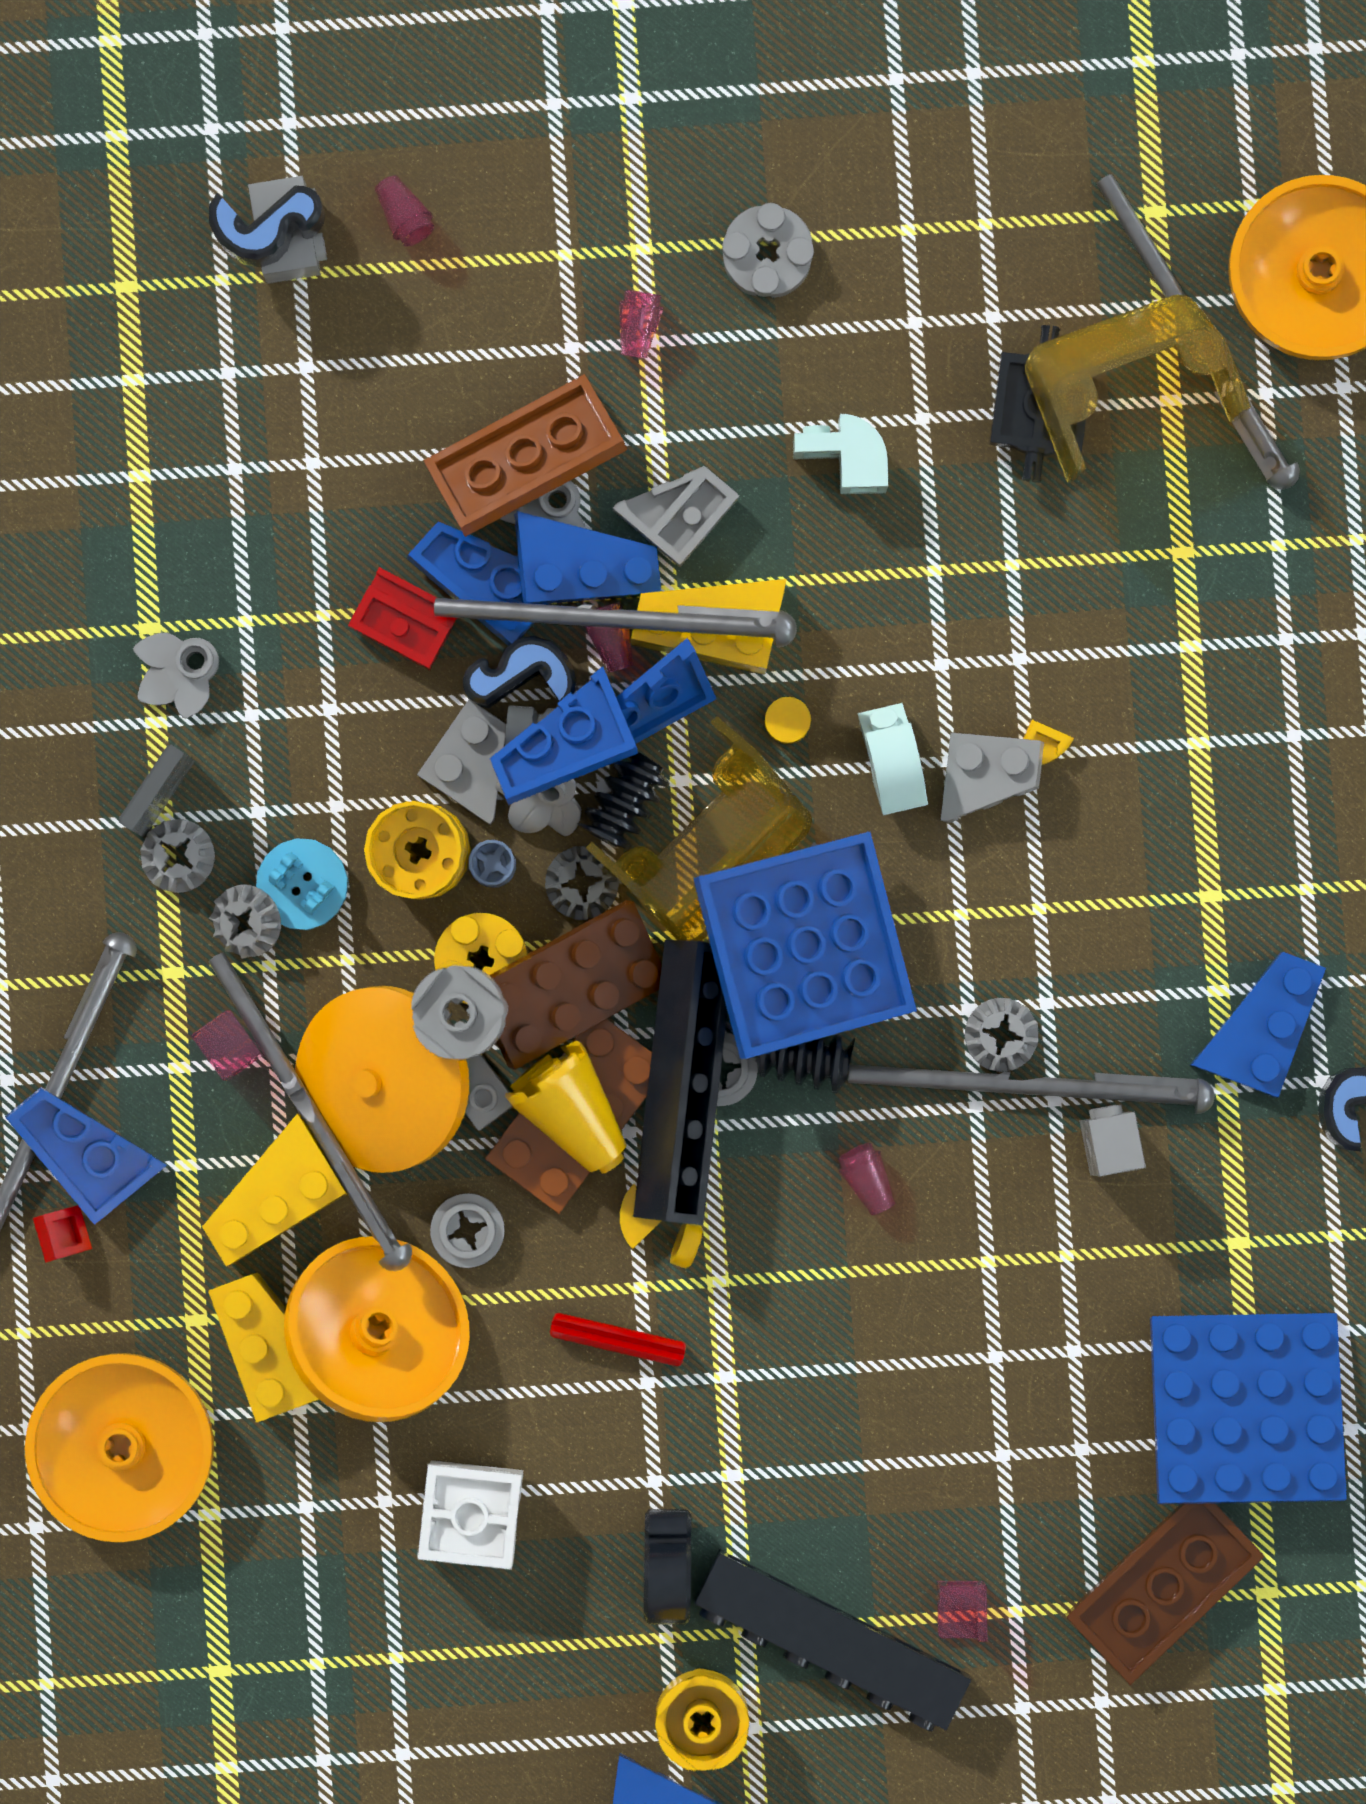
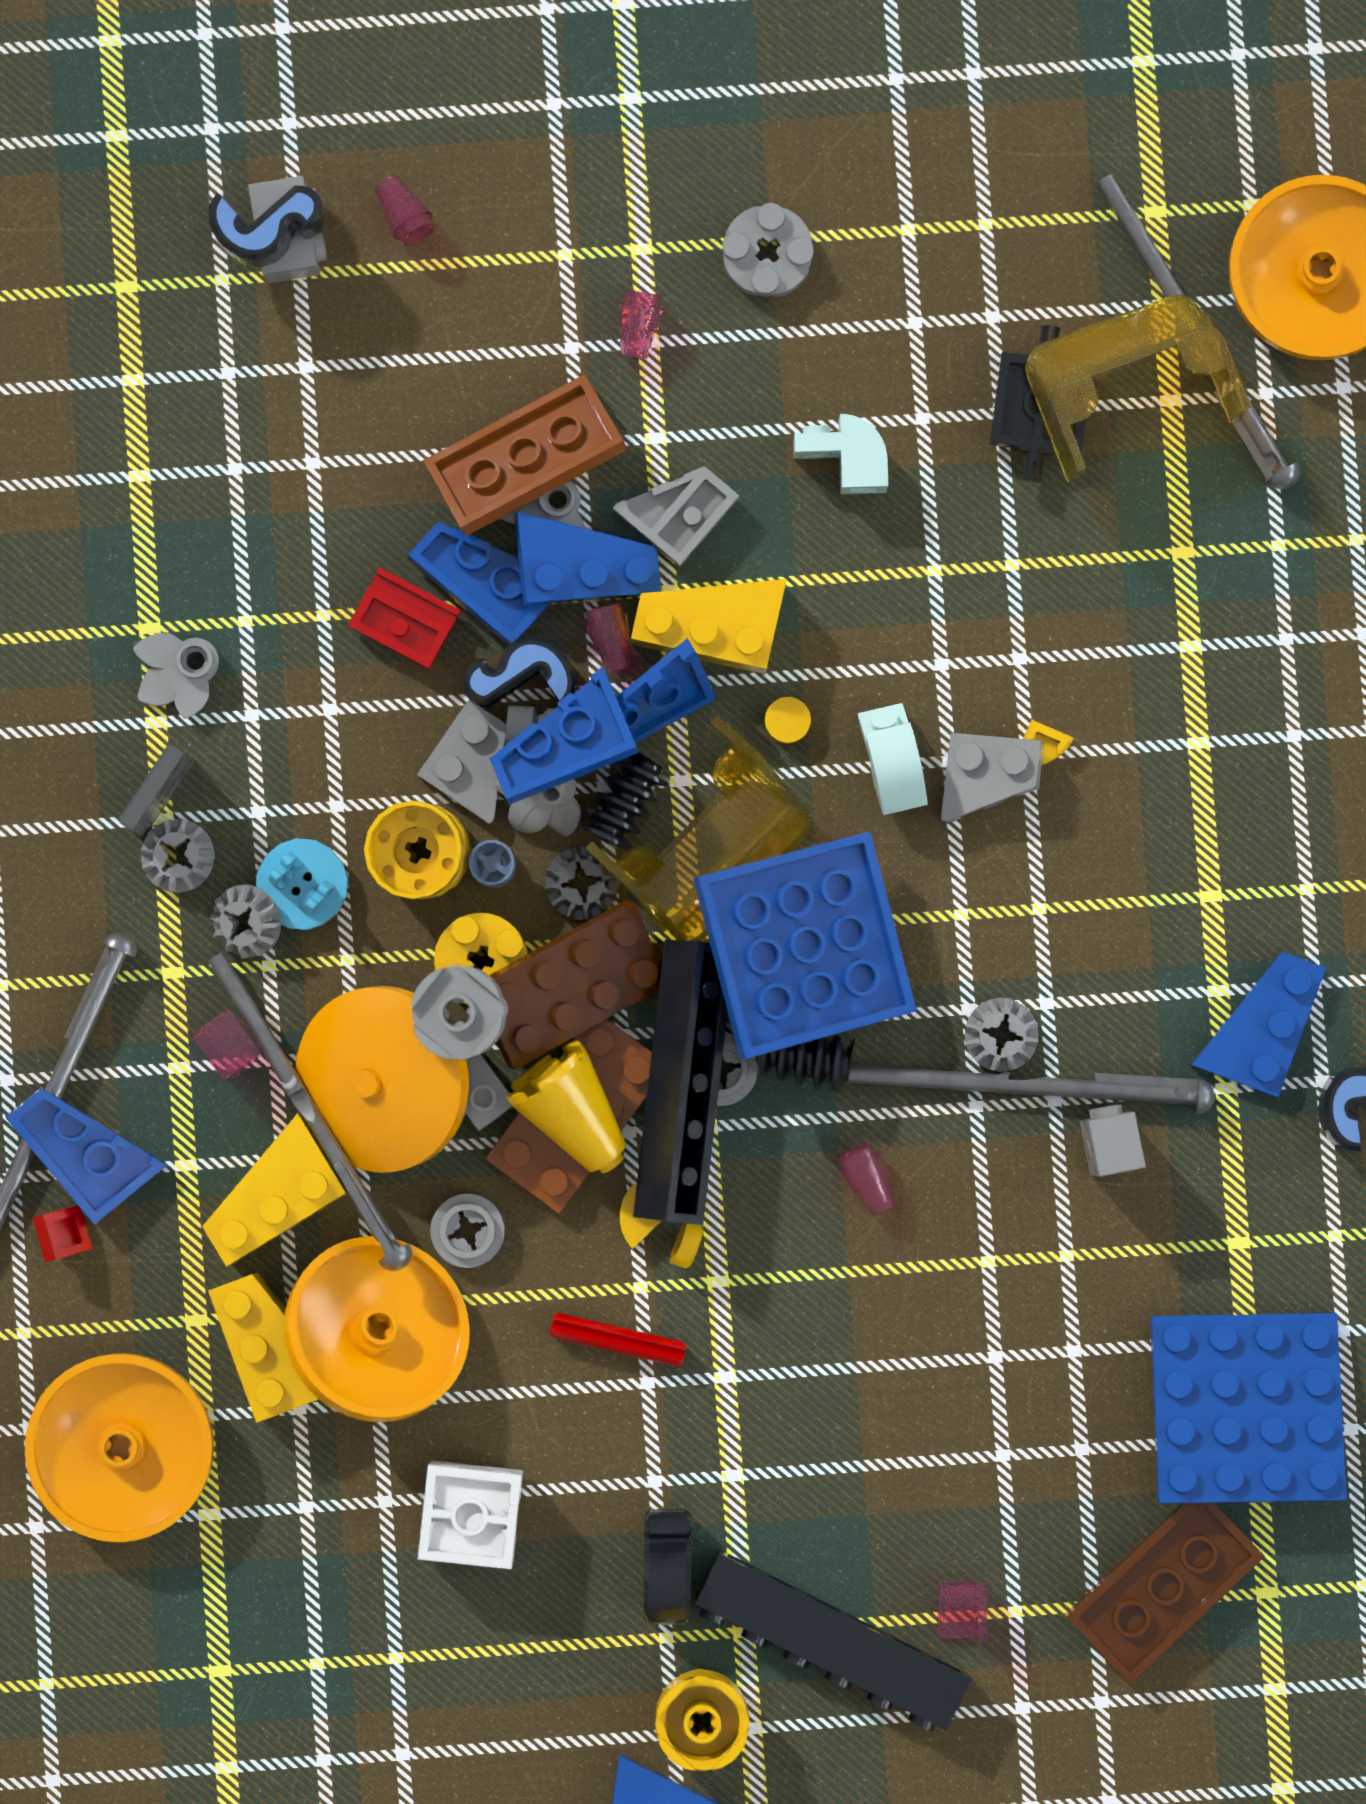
(688, 619): flat silver bar -> none

